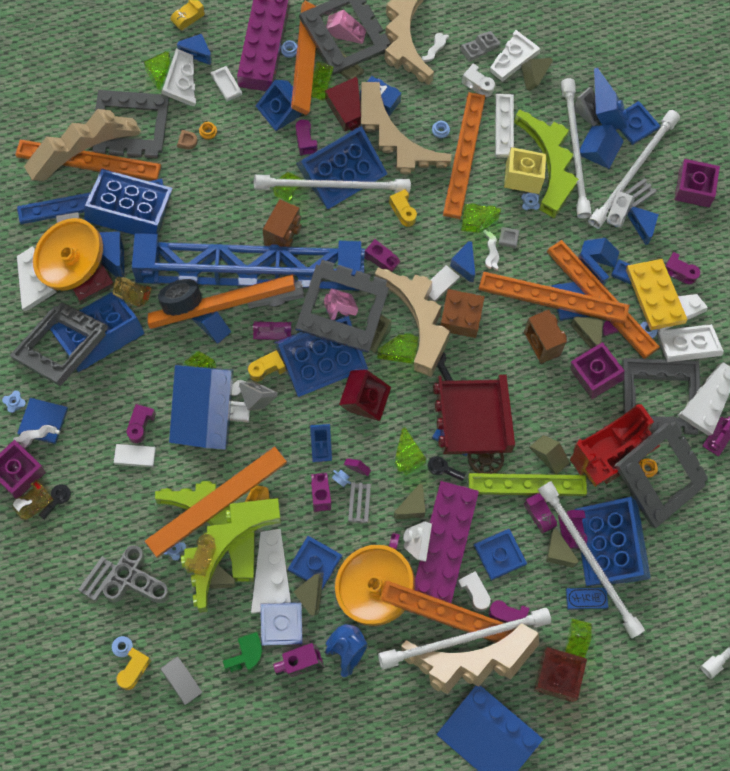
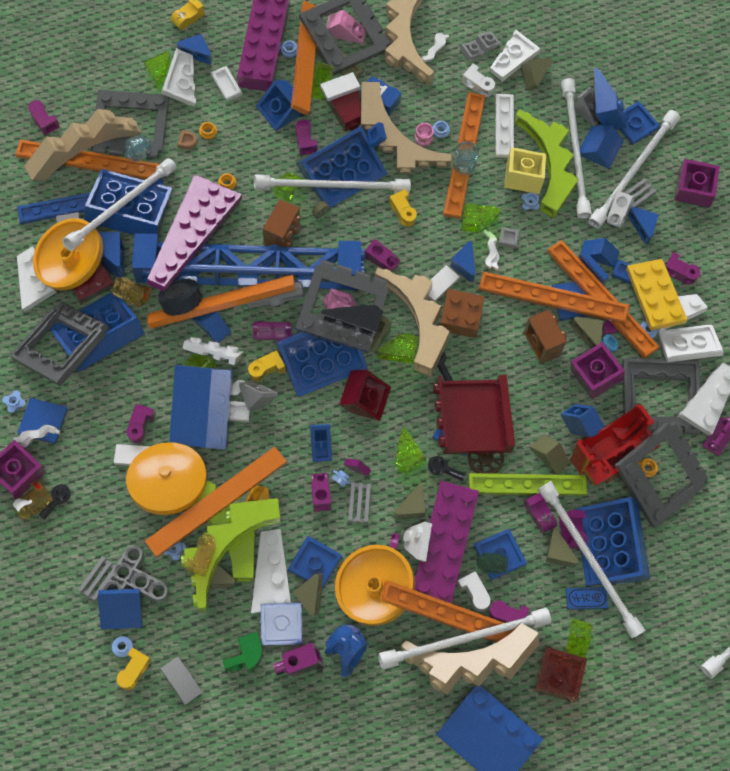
(41, 118): none -> magenta leg
(76, 238): none -> white hose
(120, 608): none -> blue tile
(137, 148): none -> clear light blue head
(166, 478): none -> light orange dish
(197, 219): none -> wing
(218, 352): none -> white wing
(227, 177): none -> light orange plate
(320, 209): none -> olive tile
(340, 86): none -> white tile
(358, 318): none -> black slope
(376, 135): none -> blue tile
(424, 134): none -> bright pink wheel
(465, 157): none -> clear light blue wheel
(492, 563): none -> clear green brick
(582, 420): none -> blue brick
(610, 342): none -> dark azure tile

